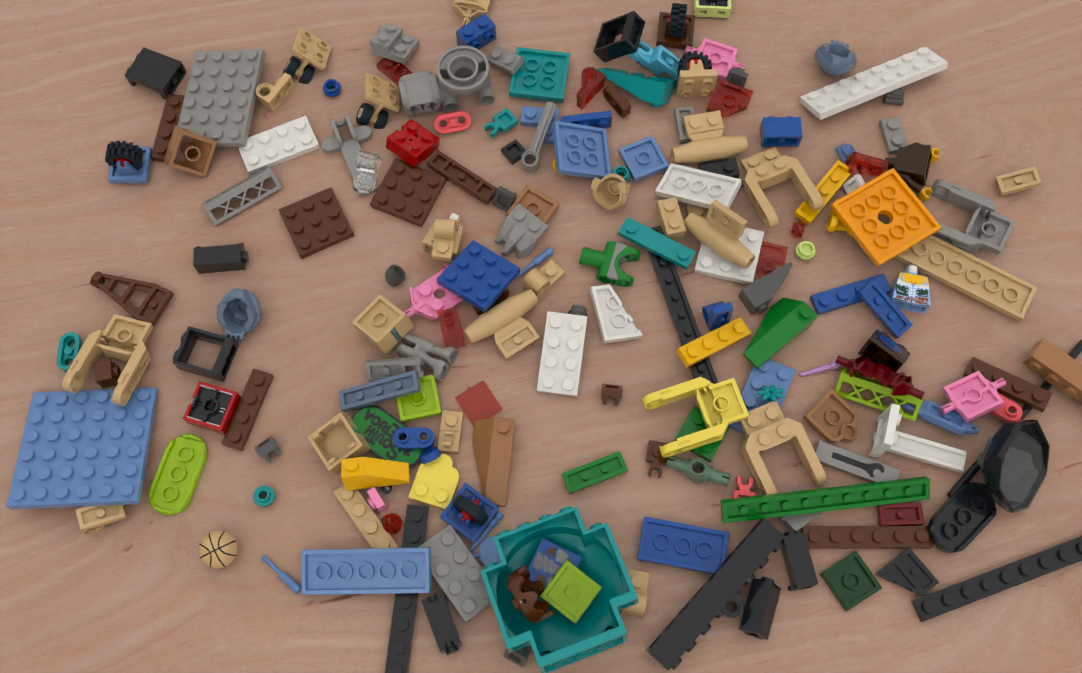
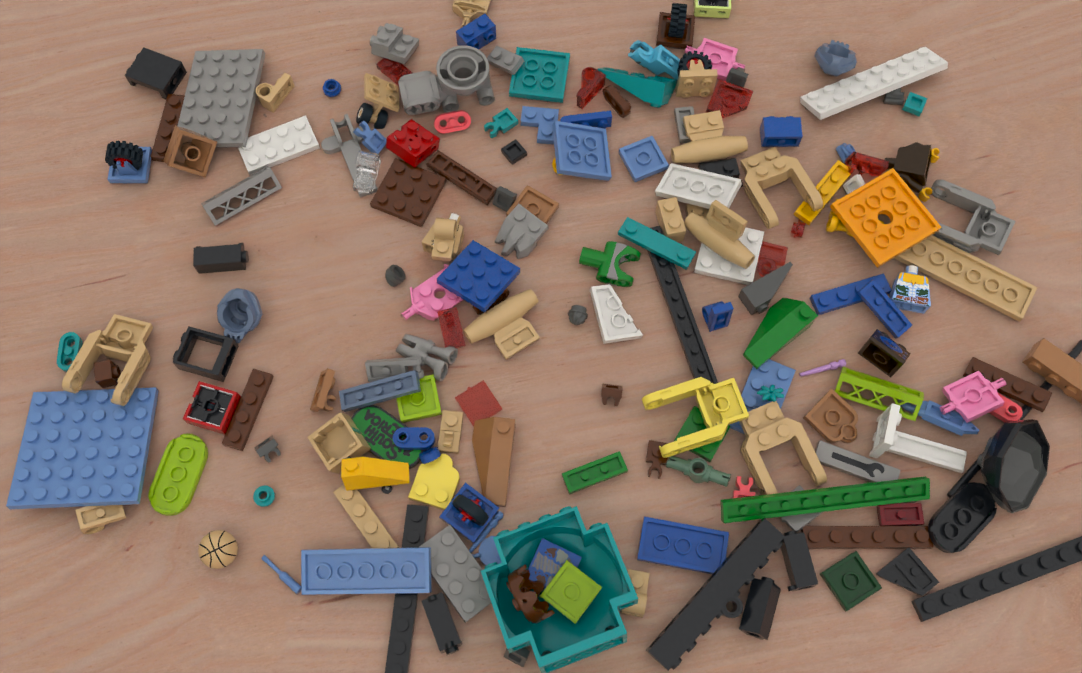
(151, 307): reddish brown plate -> none
(311, 50): tan plate -> none
(316, 223): reddish brown plate -> none
(325, 383): none -> medium nougat plate
(372, 140): none -> medium blue plate
(375, 500): bright pink plate -> none
(383, 324): tan container -> none
(392, 523): clear red plate -> none
(536, 261): medium blue piece -> none
(538, 139): light grey axle -> none
(542, 280): tan plate -> none
(562, 354): white plate -> none
(610, 191): tan helmet -> none
(622, 170): teal plate -> none
(630, 27): black window -> none
(713, 342): yellow plate -> none
(805, 250): yellowish green plate -> none
(892, 134): light grey plate -> none
(901, 383): dark red plate -> none
(914, 104): none -> teal plate
(1018, 181): tan plate -> none

